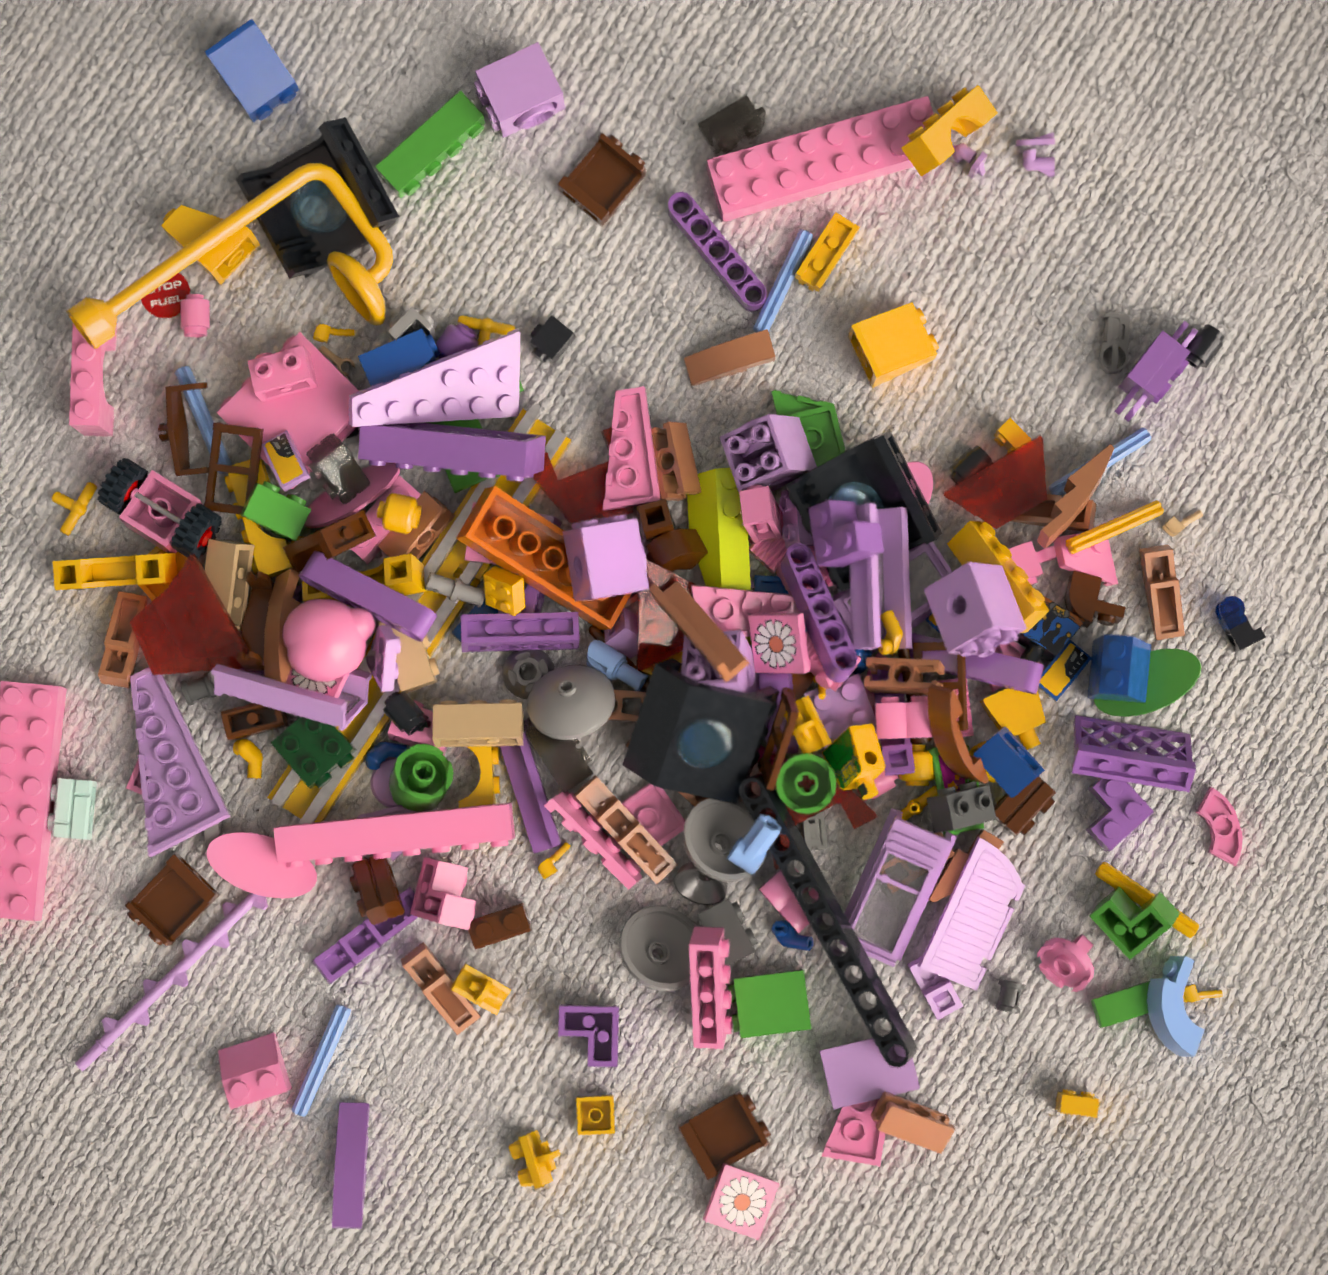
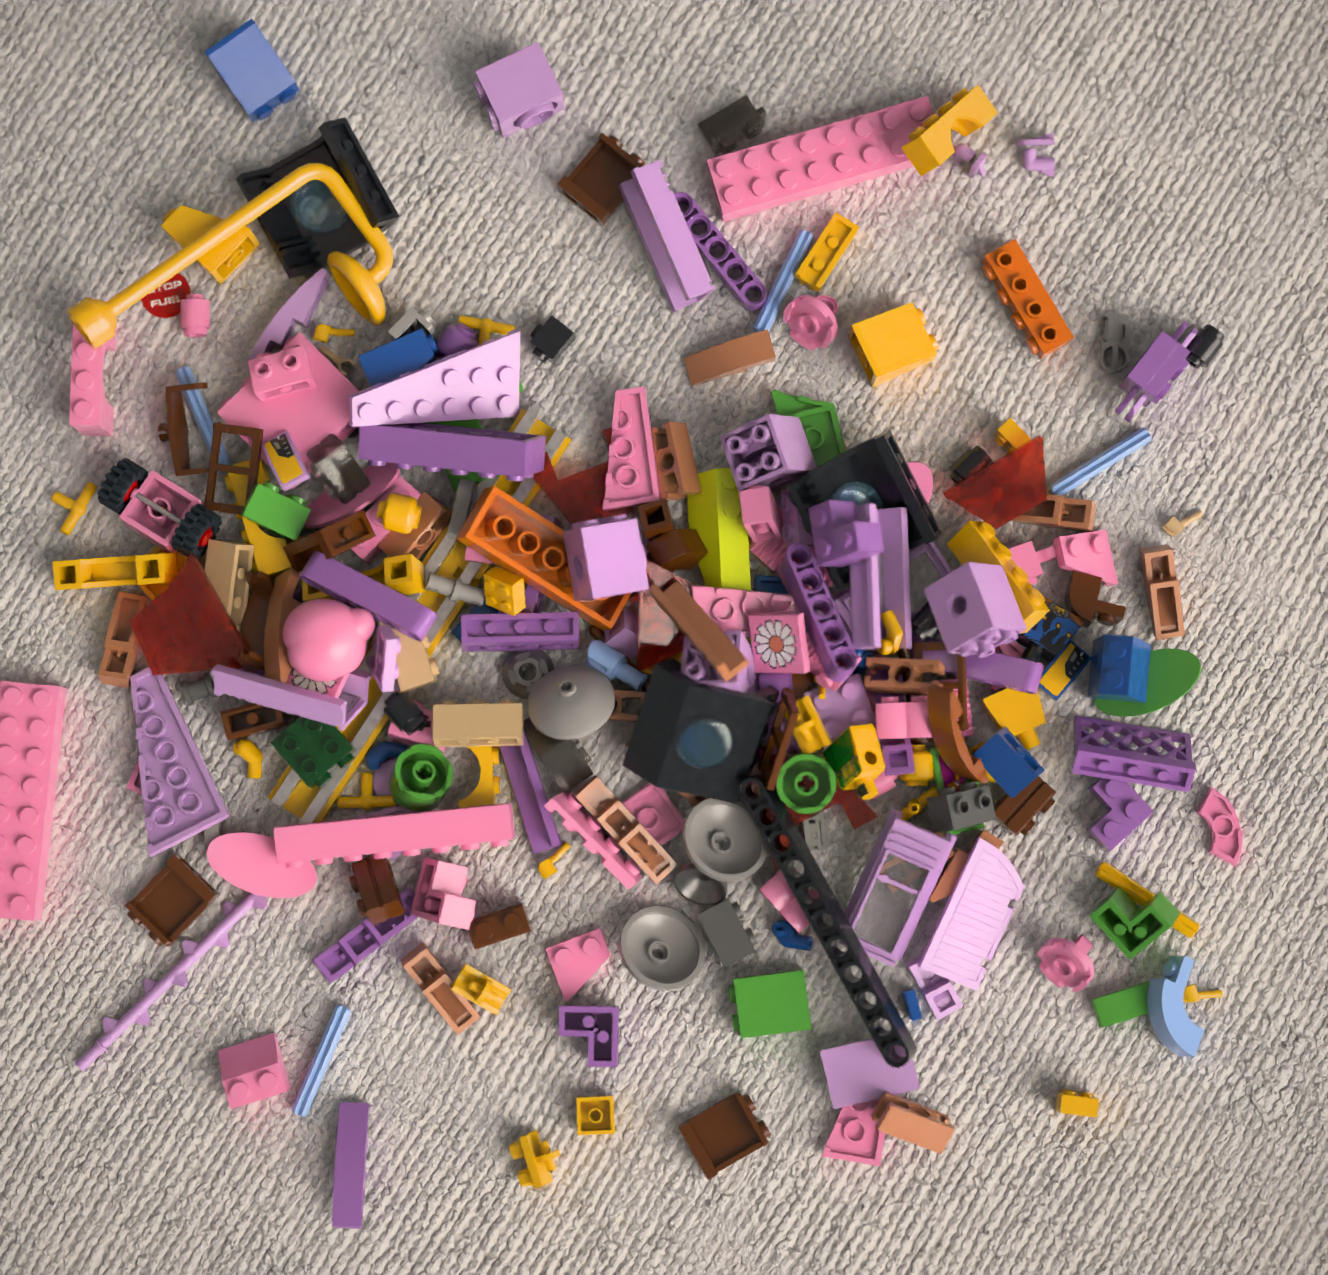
(72, 808): light aqua brick -> none
(295, 311): none -> lavender slope
(366, 800): none -> yellow piece
(431, 145): bright green brick -> none
(462, 506): none -> light grey piece
(577, 960): none -> bright pink wing
(666, 236): none -> lavender piece
(708, 987): bright pink brick -> none
(740, 1201): tile -> none
(751, 850): light blue piece -> none
(812, 320): none -> bright pink tile
(911, 1004): none -> blue tile
(925, 623): none -> black brick
(1009, 996): dark grey bush -> none
(1027, 299): none -> orange brick
(1079, 490): nougat slope -> none
(1114, 527): yellow axle -> none
(1235, 623): leg -> none

